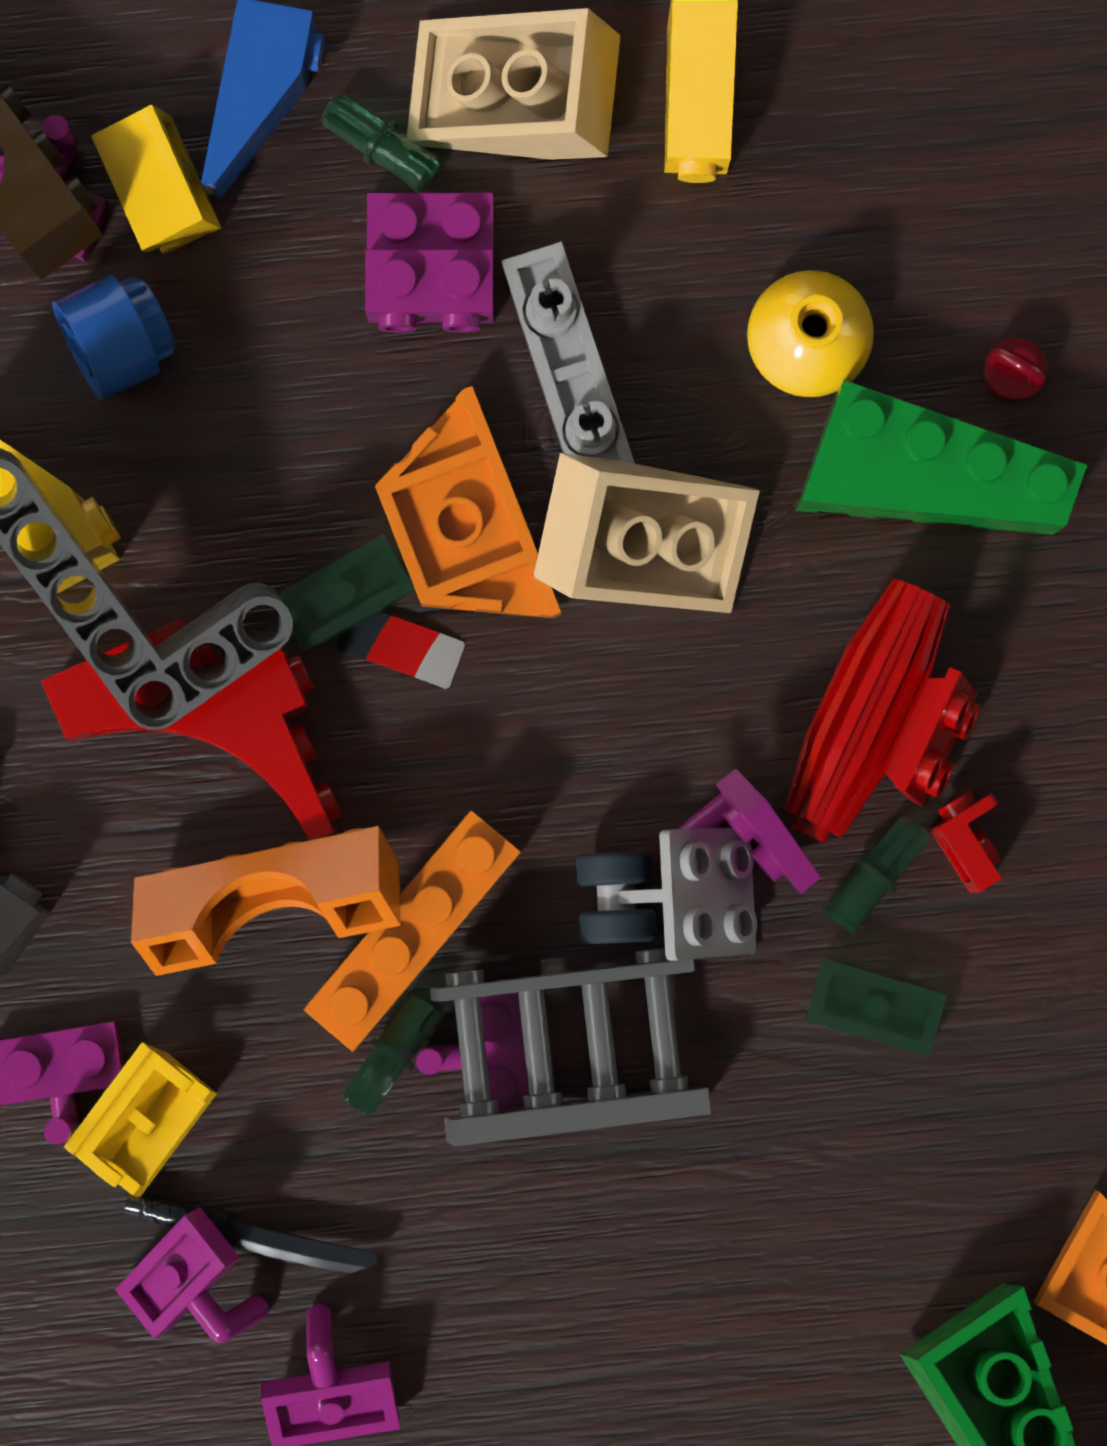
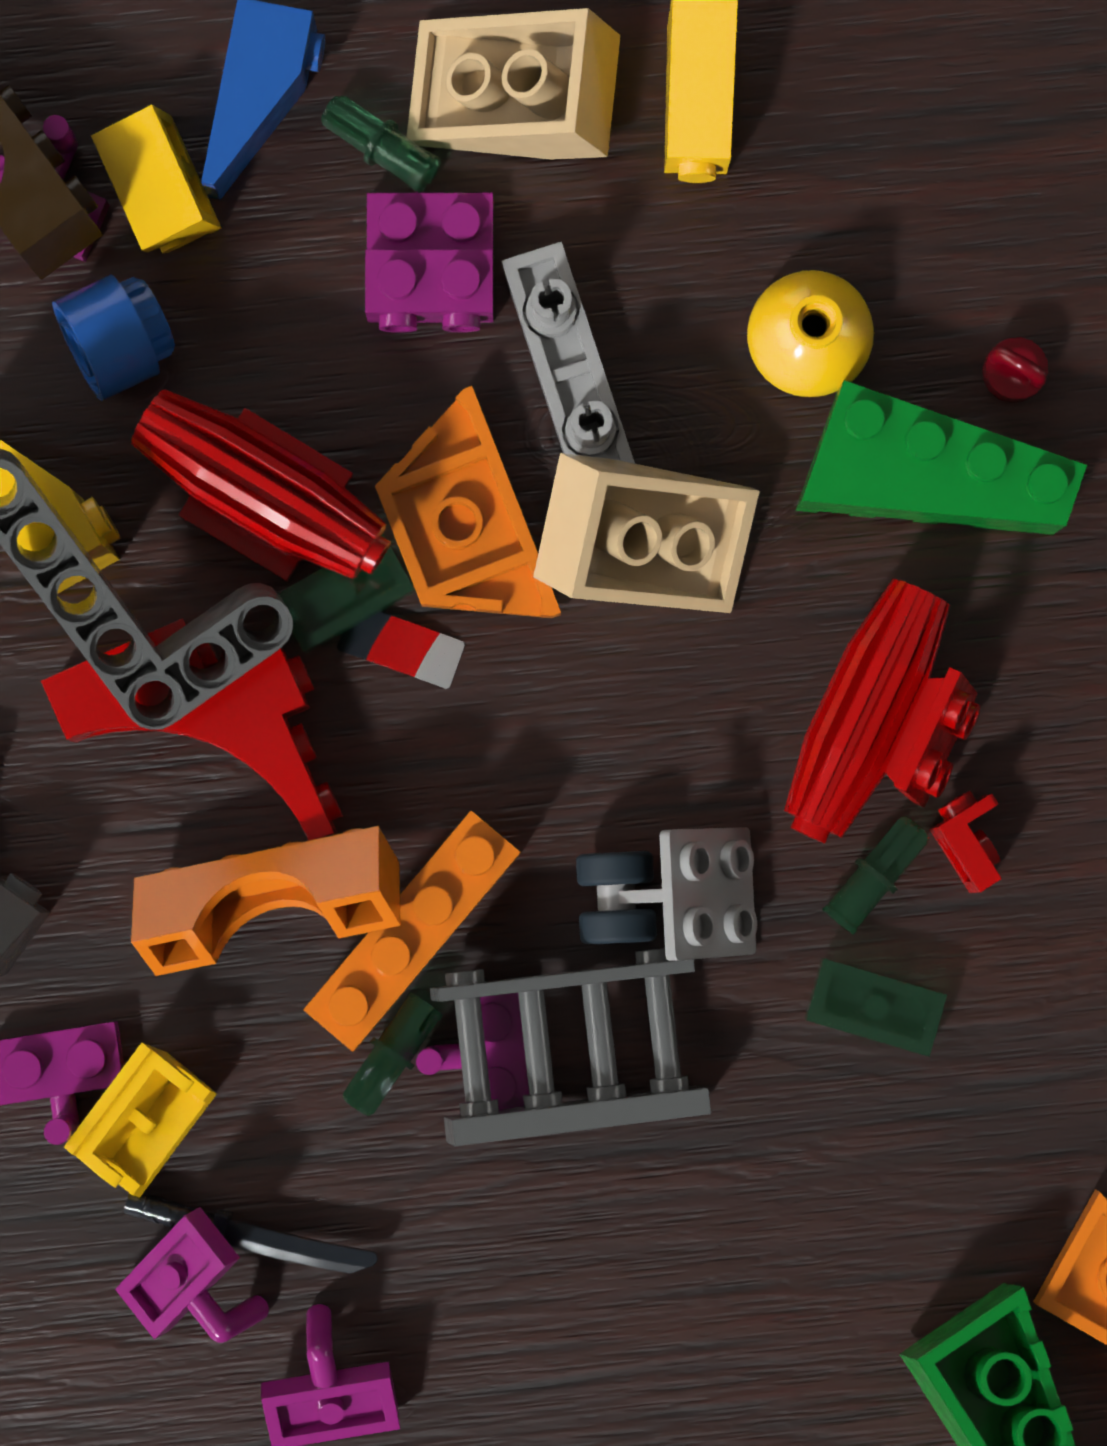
(260, 489): none -> red plate
(754, 818): magenta plate -> none

